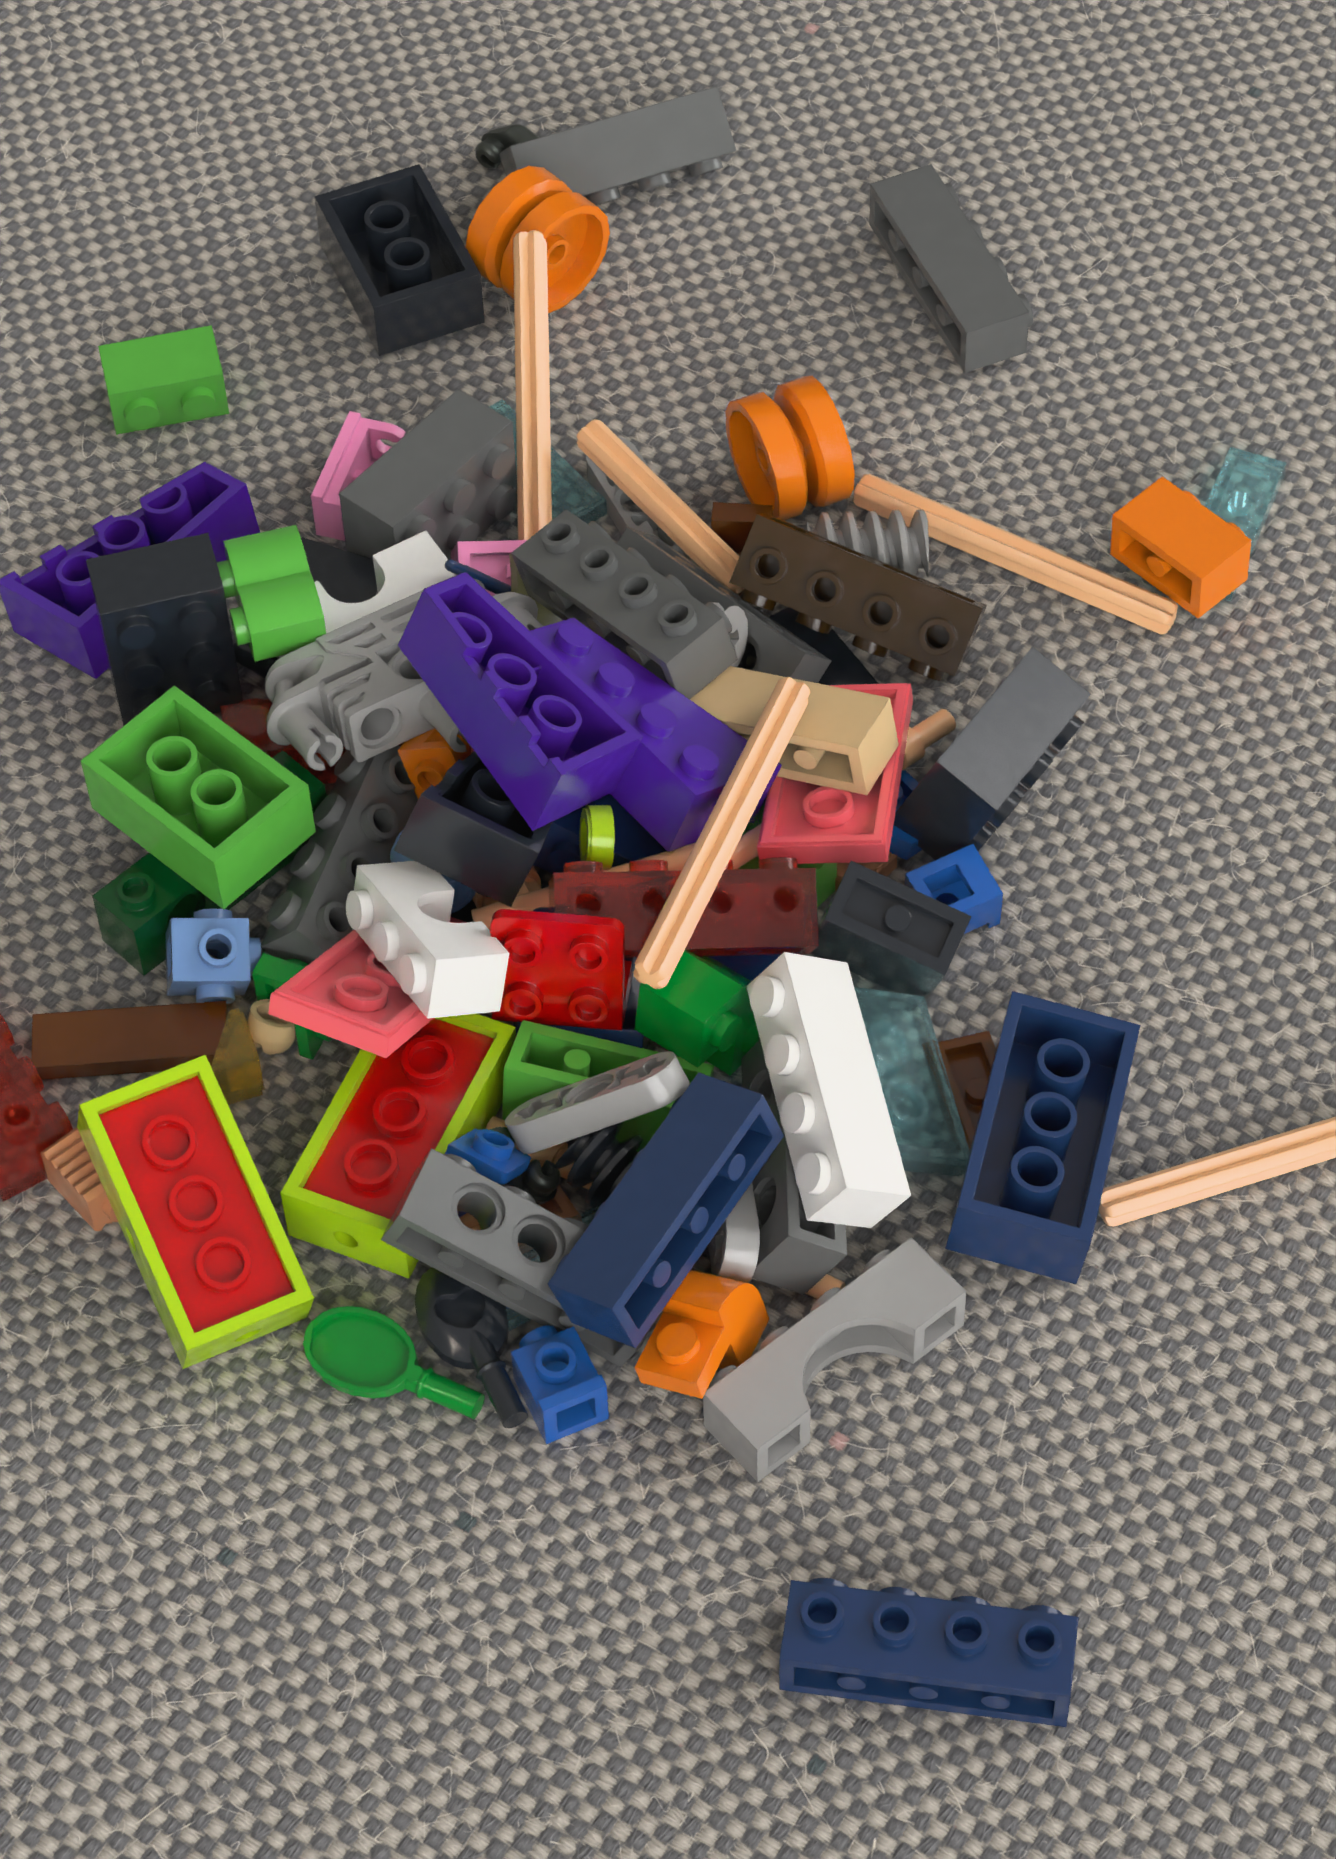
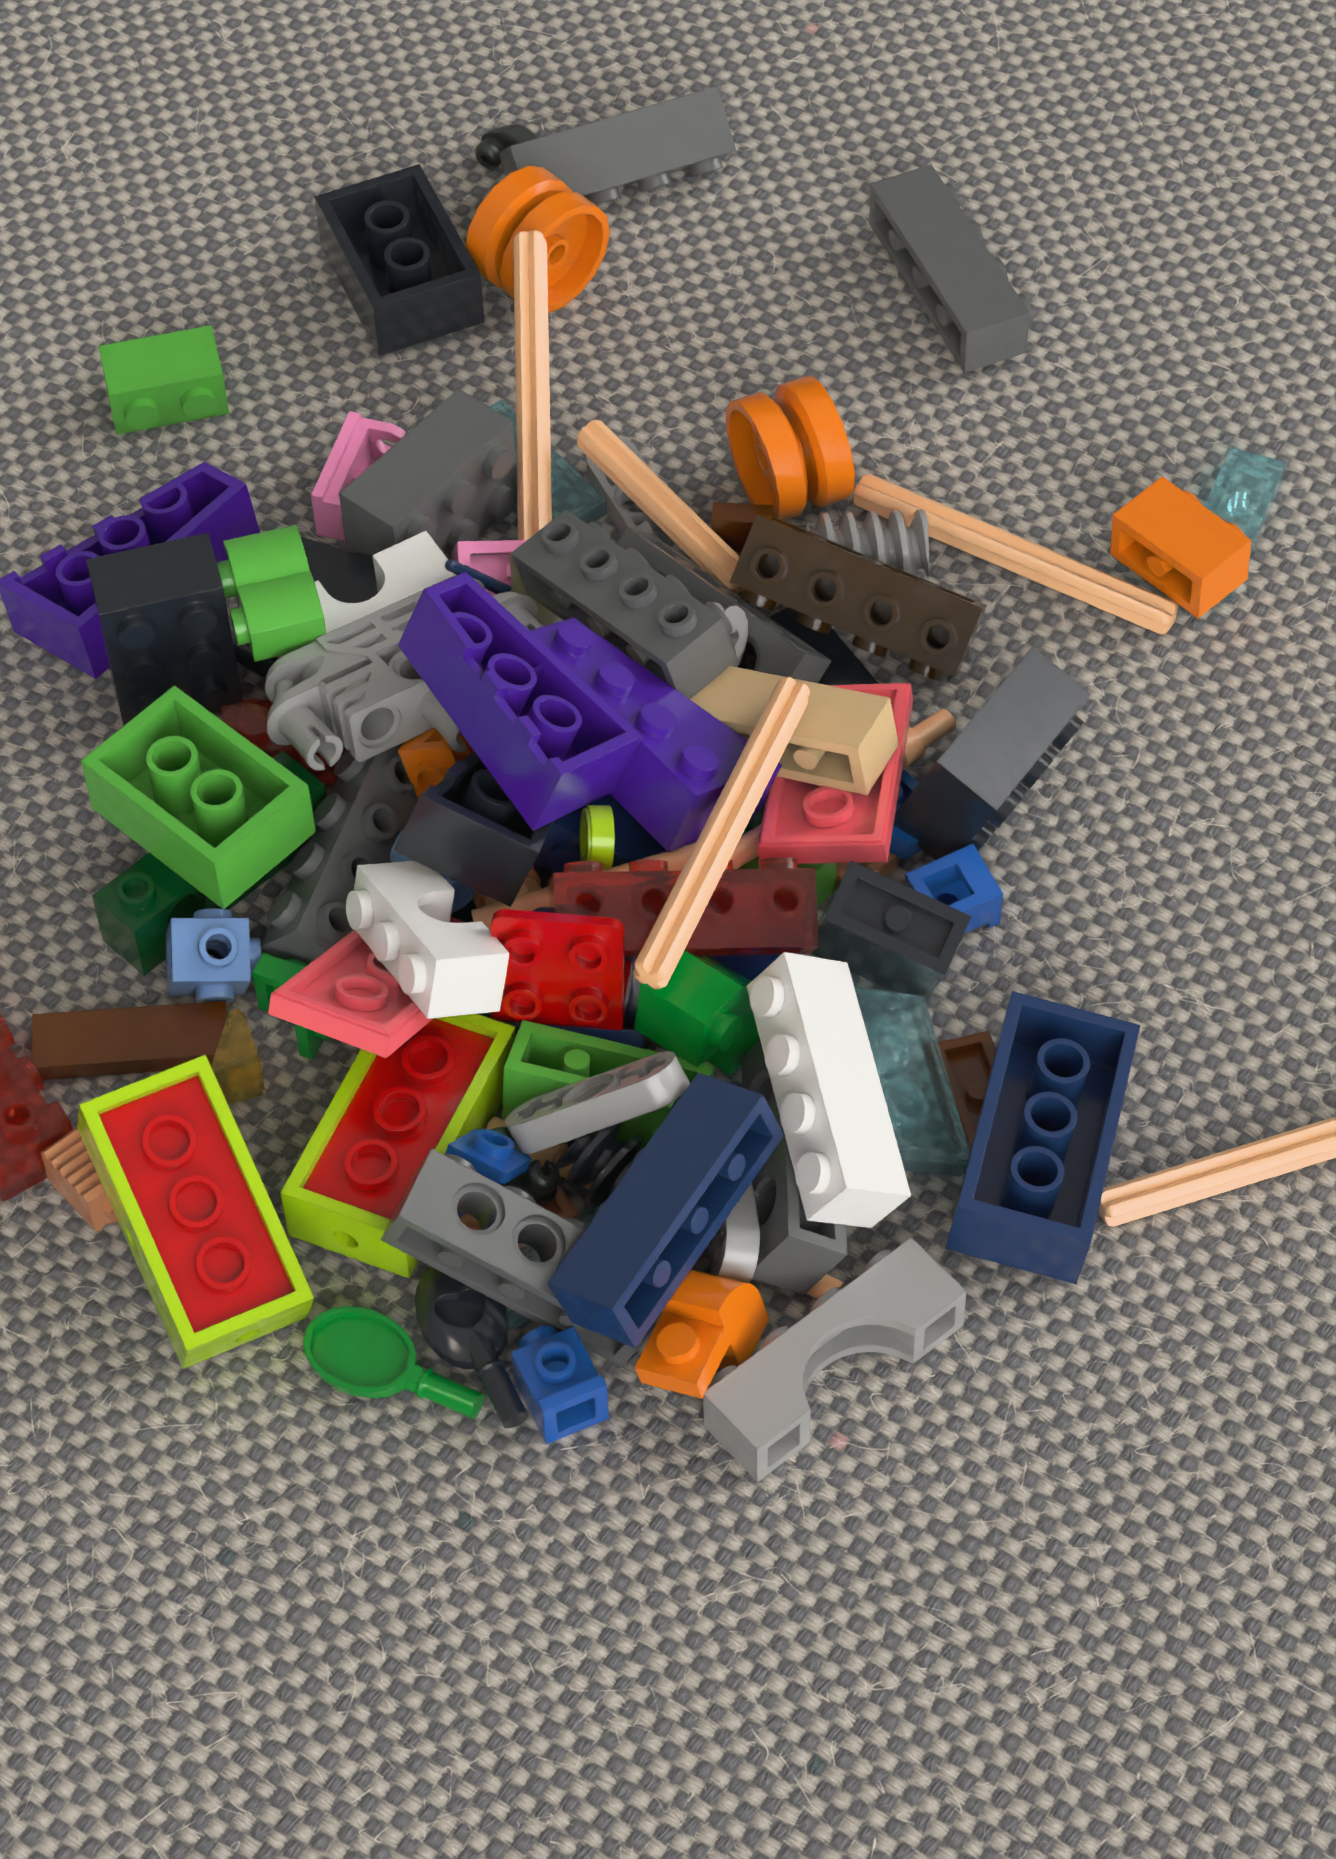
(269, 1031): tan hinge -> none
(928, 1652): dark blue brick -> none

